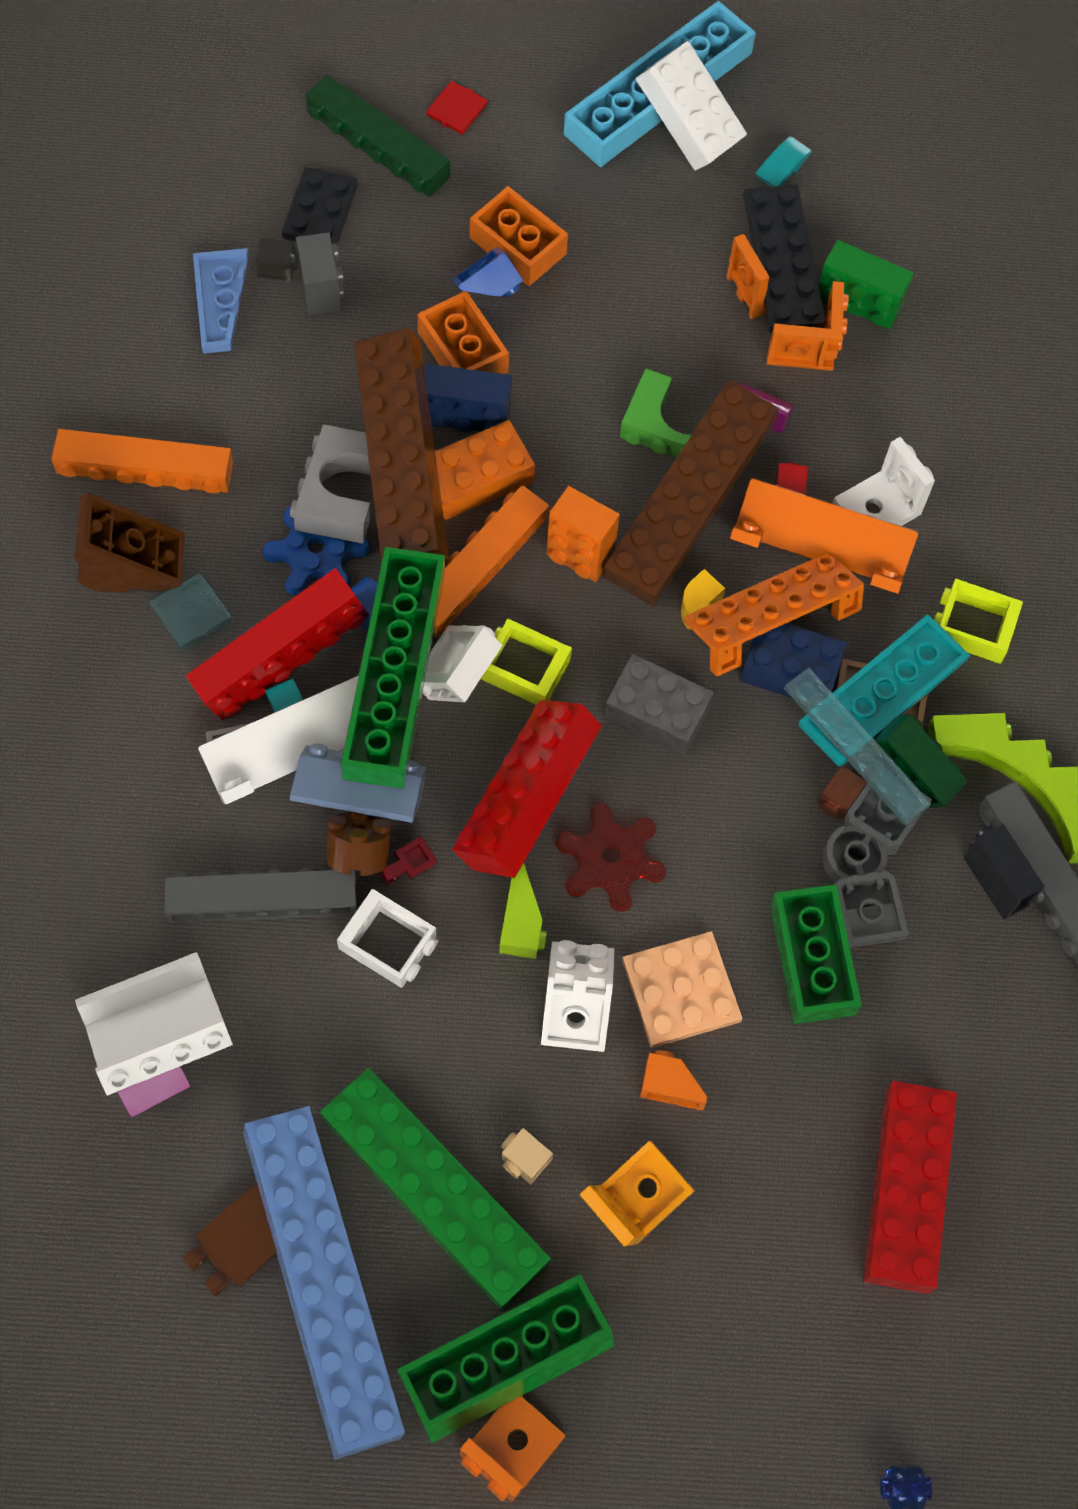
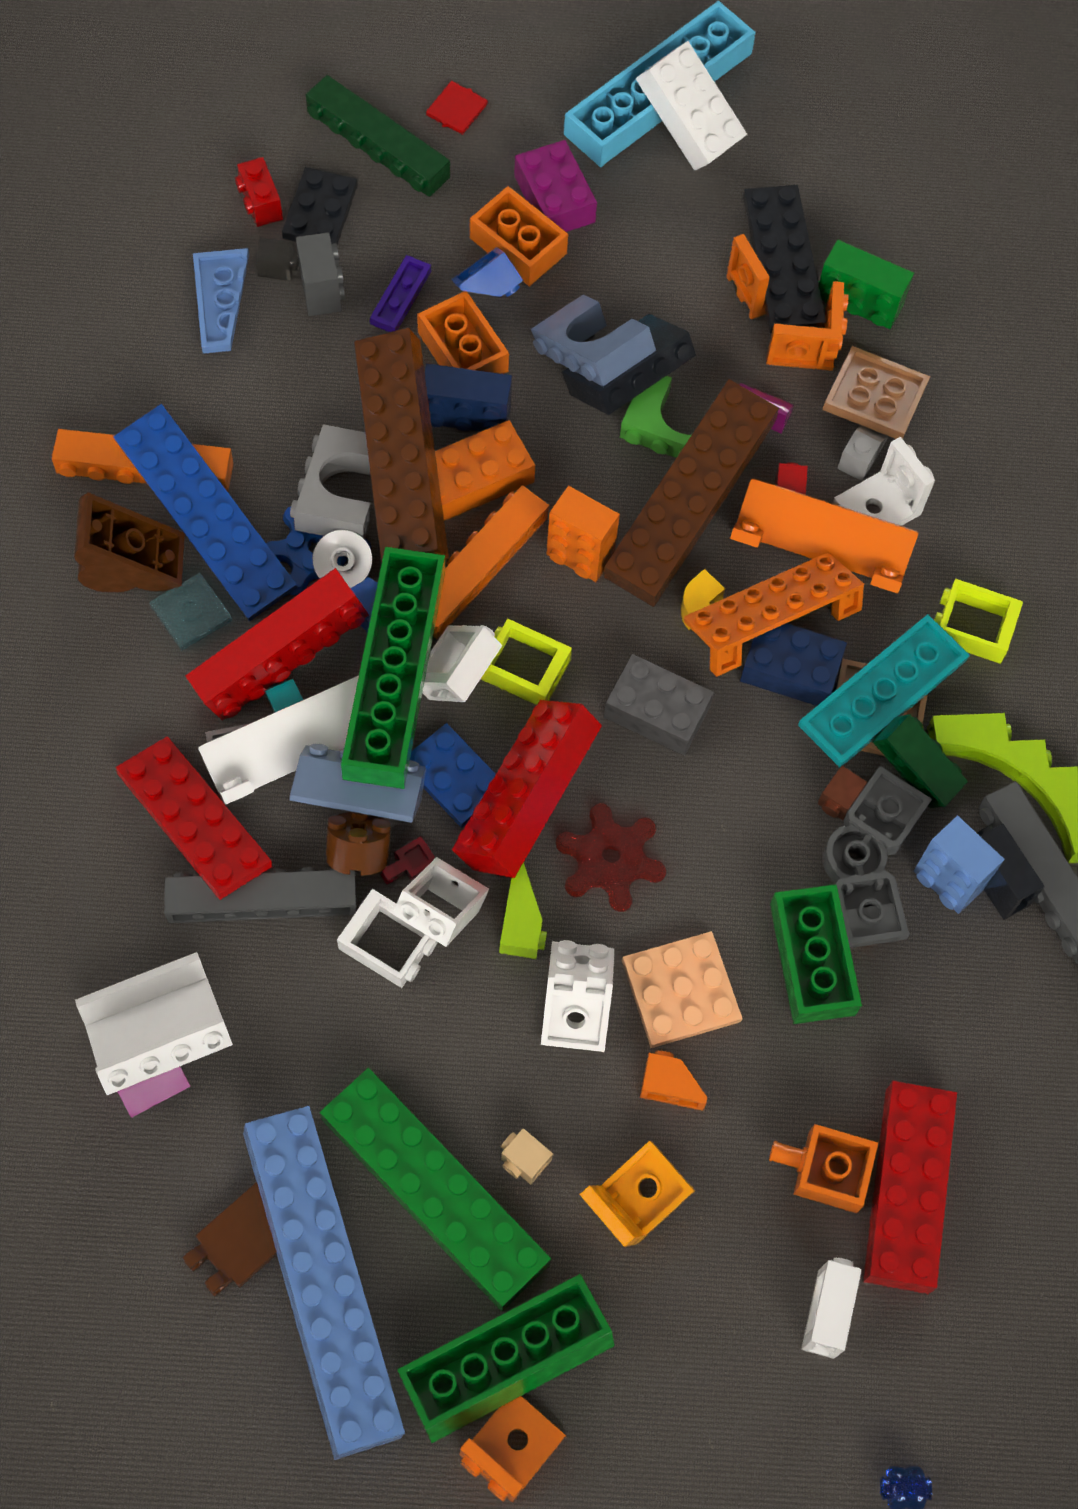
(194, 817): none -> red plate
(205, 512): none -> blue plate
(259, 192): none -> red brick
(345, 544): none -> white dish
(400, 294): none -> dark purple plate
(439, 879): none -> white window
(453, 773): none -> blue plate
(556, 185): none -> magenta brick
(597, 360): none -> sand blue arch
(672, 351): none -> black arch
(783, 162): teal slope -> none
(831, 1167): none -> orange brick
(831, 1308): none -> white window
(857, 746): clear light blue plate -> none
(861, 452): none -> light grey slope
(876, 393): none -> medium nougat plate
(957, 865): none -> medium blue brick

